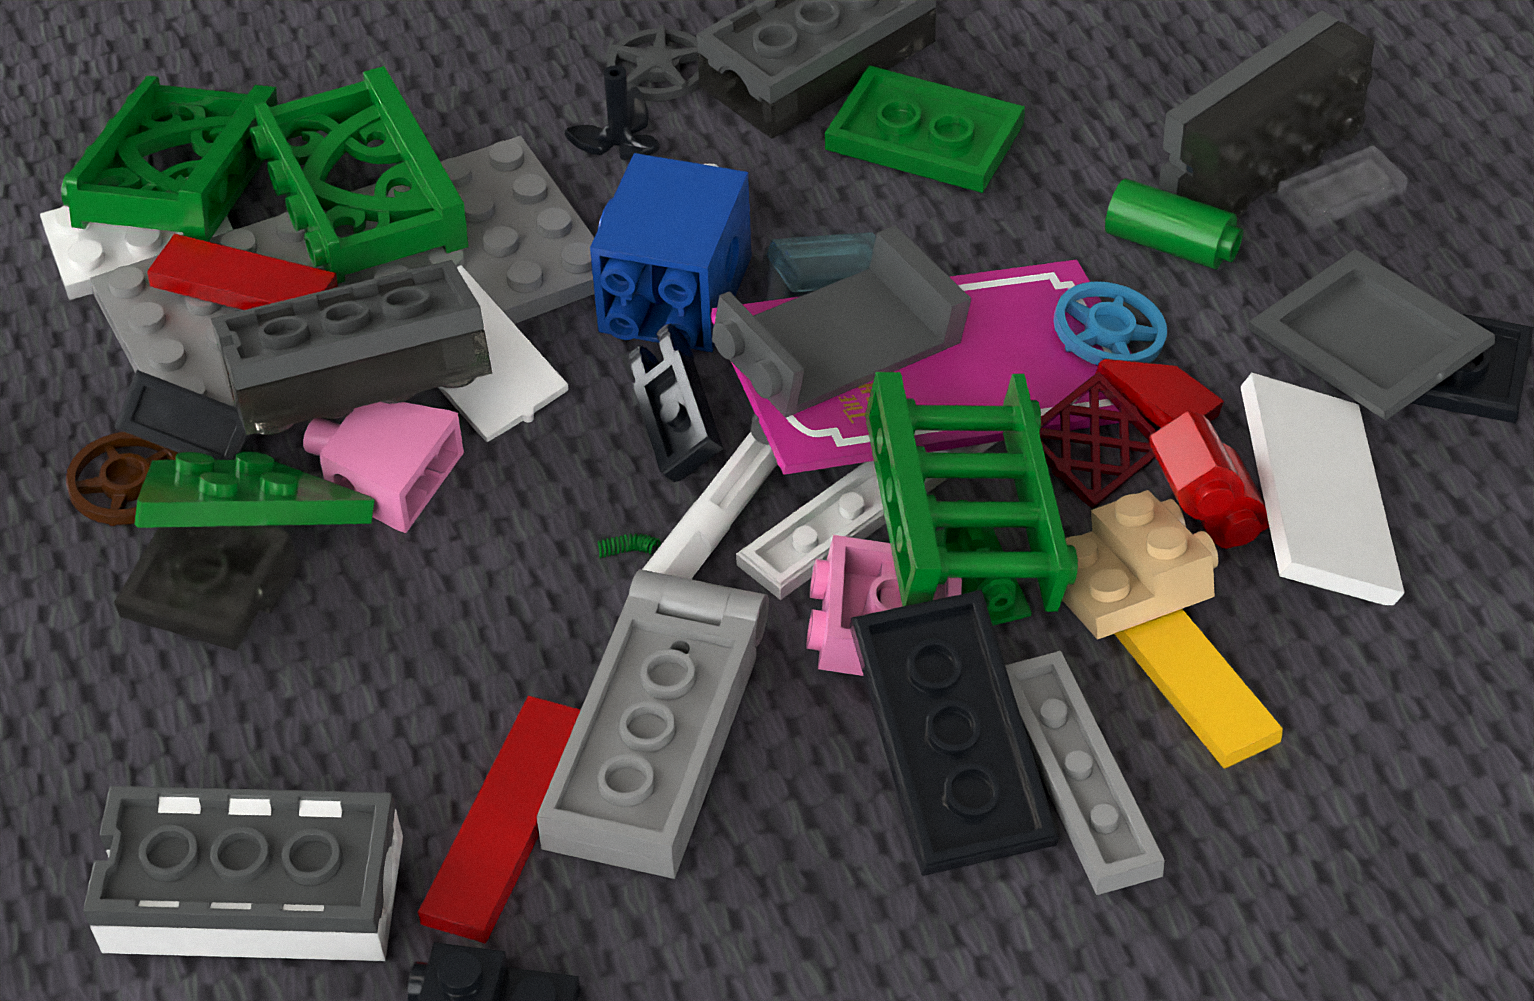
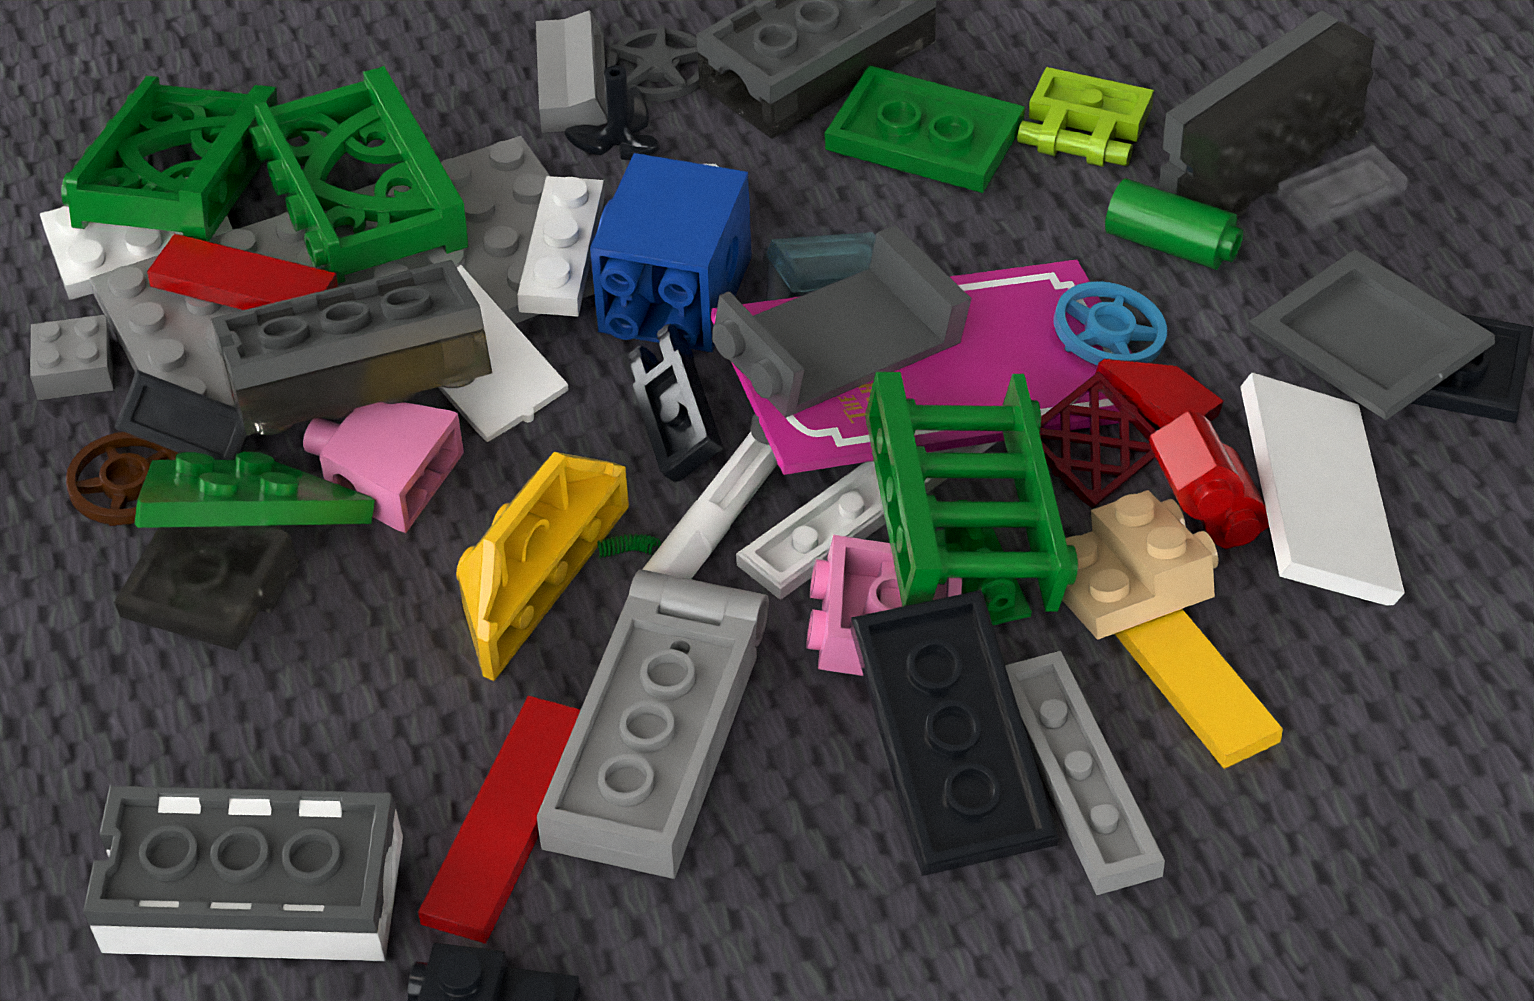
(71, 357): none -> light grey piece
(536, 551): none -> yellow wedge
(560, 246): none -> white plate
(570, 73): none -> light grey piece
(1089, 105): none -> lime plate

